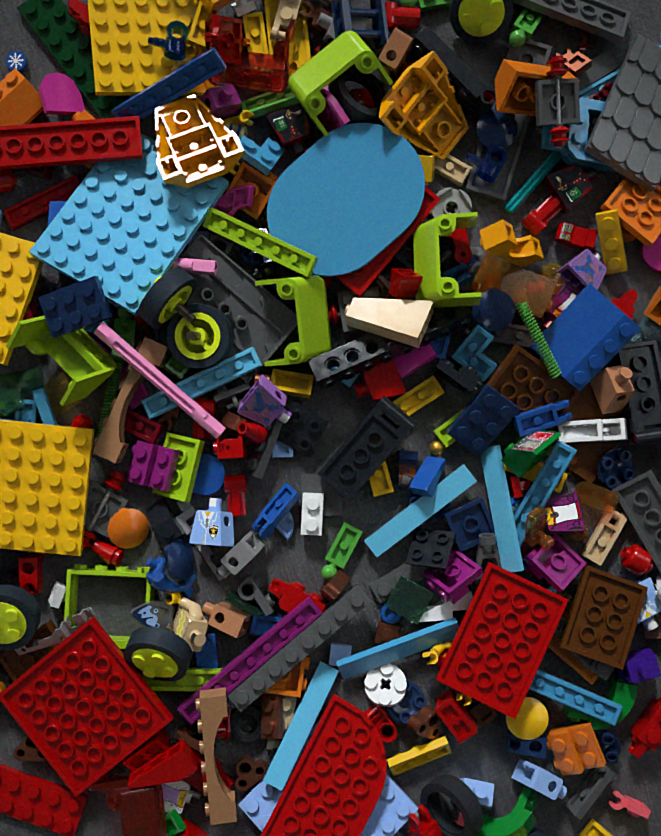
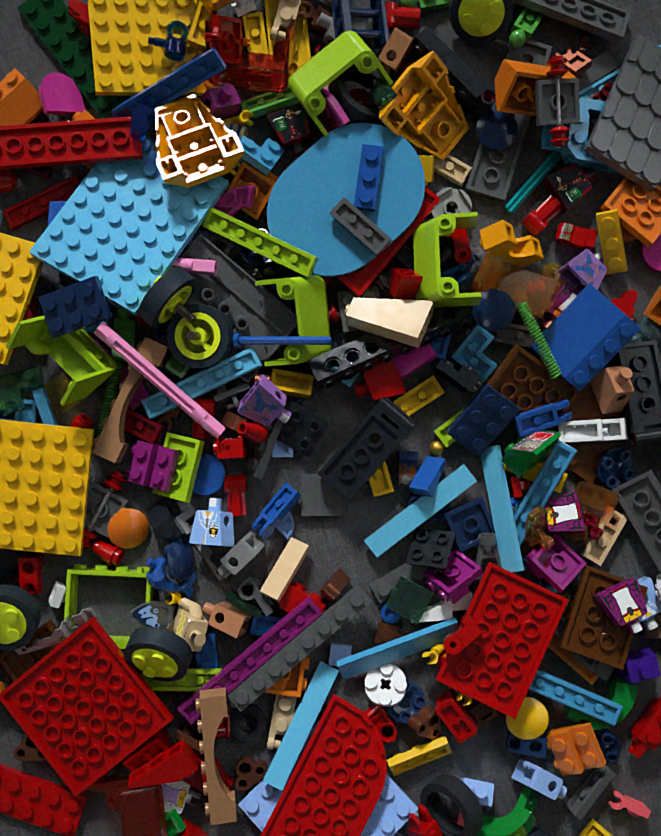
(17, 60): blue tile -> none
(140, 120): none -> clear blue leg
(239, 340): none -> blue bar
(271, 716): copper plate -> none
(285, 569): none -> tan tile
(312, 513): white plate -> none
(341, 550): bright green plate -> none
(360, 226): none -> dark grey plate
(368, 177): none -> blue plate
(380, 93): none -> clear green piece
(463, 636): none -> red leg
(487, 168): clear blue piece -> none
(592, 522): none -> dark red piece
(624, 604): none -> torso
(636, 560): red head -> none

